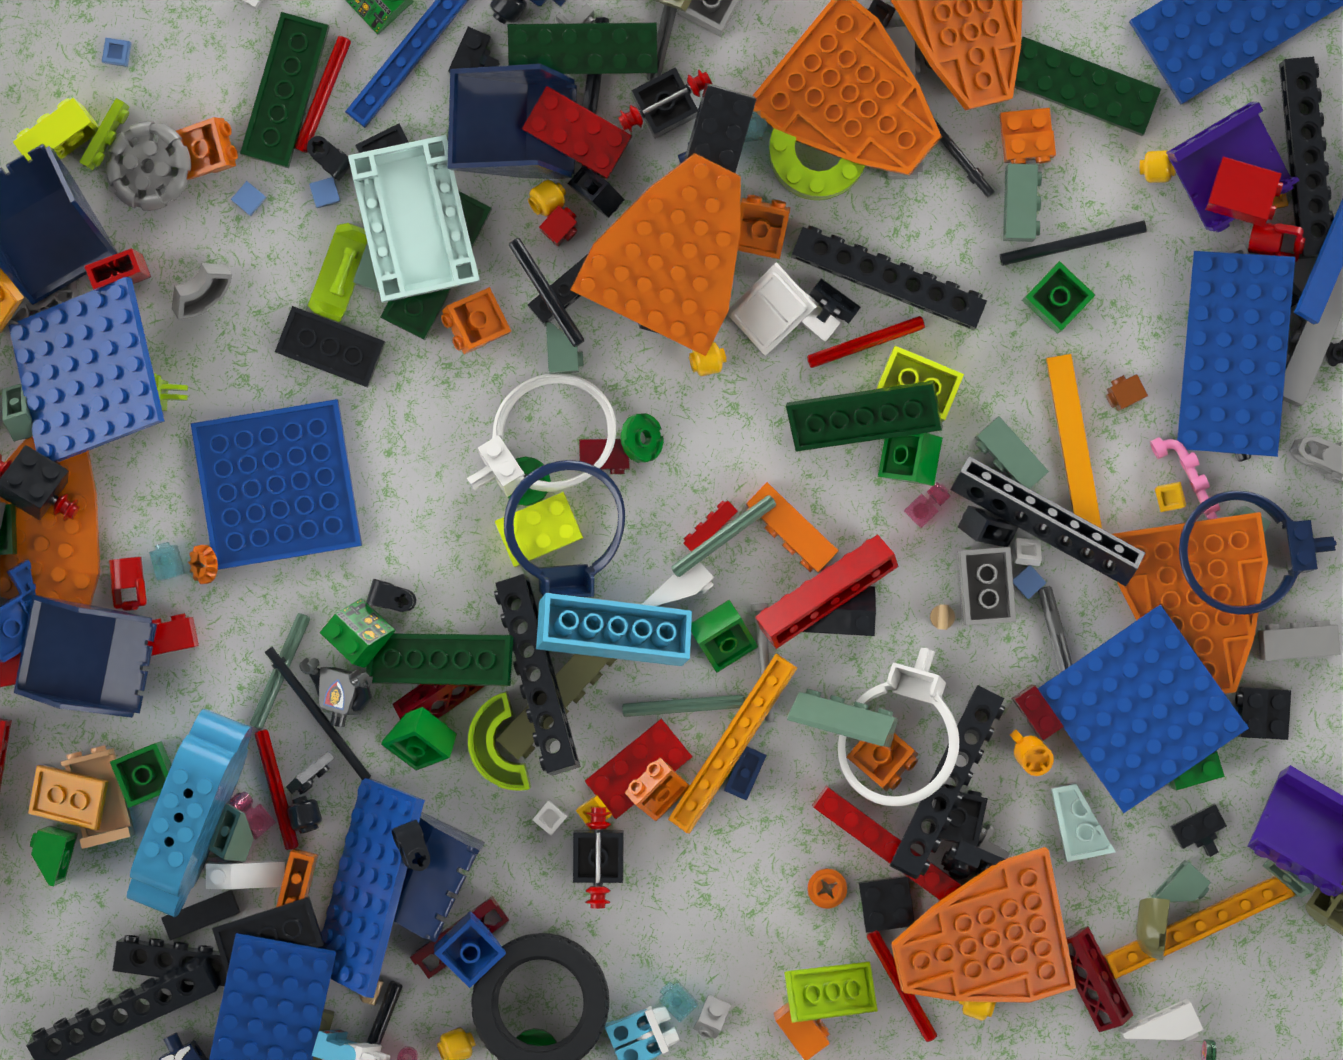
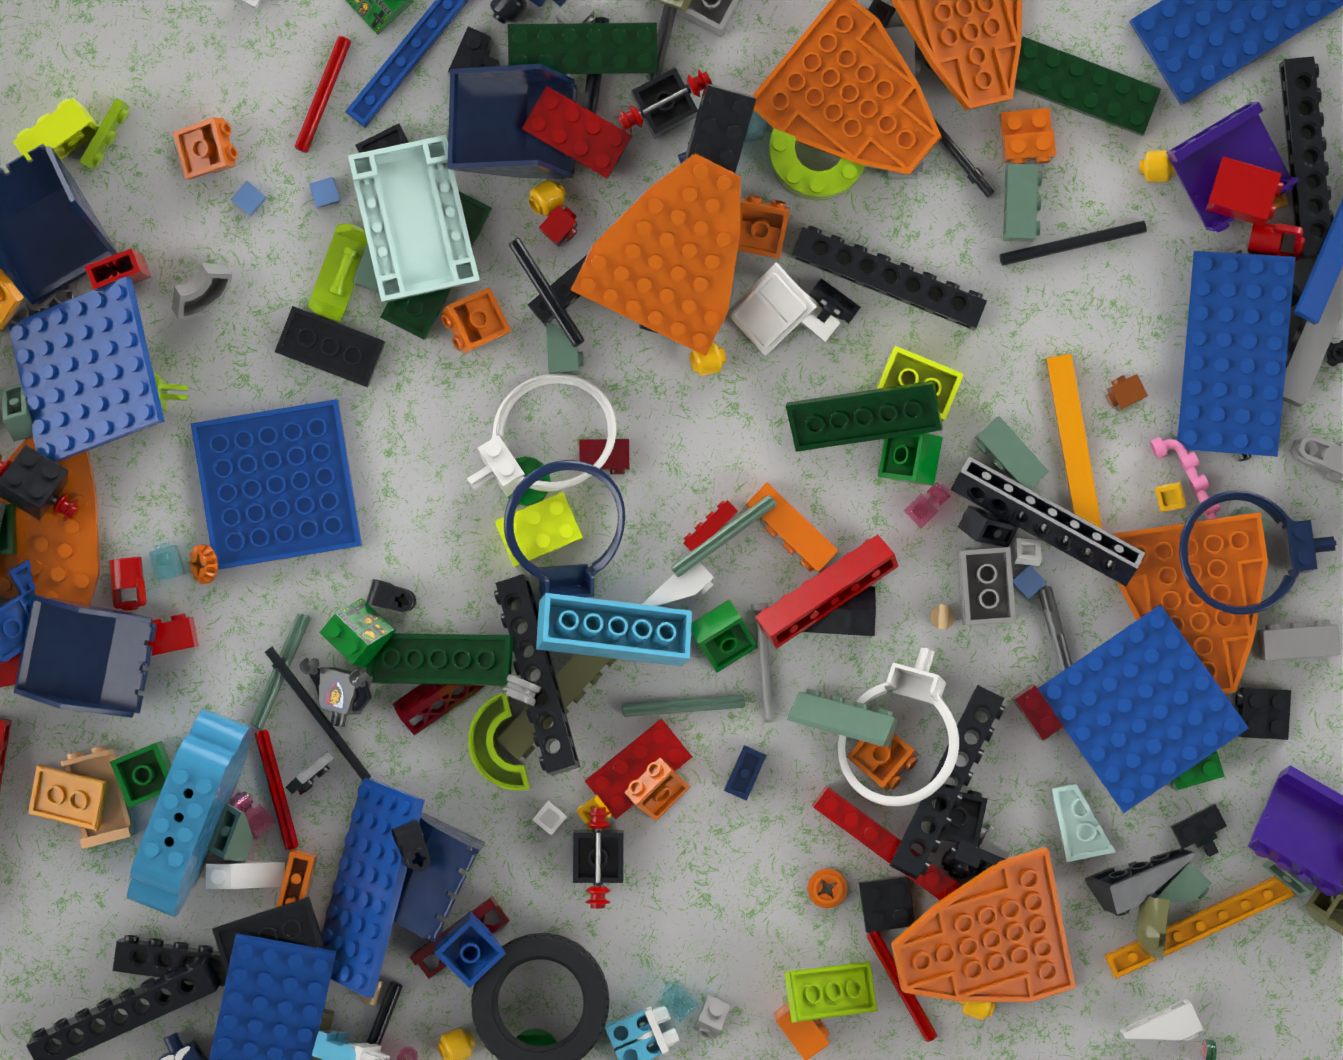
(53, 852): green slope -> none
(116, 52): medium blue tile -> none
(134, 165): light grey plate -> none
(201, 915): black tile -> none
(284, 90): dark green plate -> none
(304, 815): black head -> none
(331, 160): black piece -> none
(420, 739): green slope -> none
(521, 690): none -> light grey wheel
(596, 191): black slope -> none
(631, 439): green tile -> none
(732, 743): light orange tile -> none
(865, 342): red axle -> none
(1032, 754): light orange piece -> none
(1058, 297): green brick -> none
(1098, 979): dark red fence -> none
(1130, 887): none -> black wedge

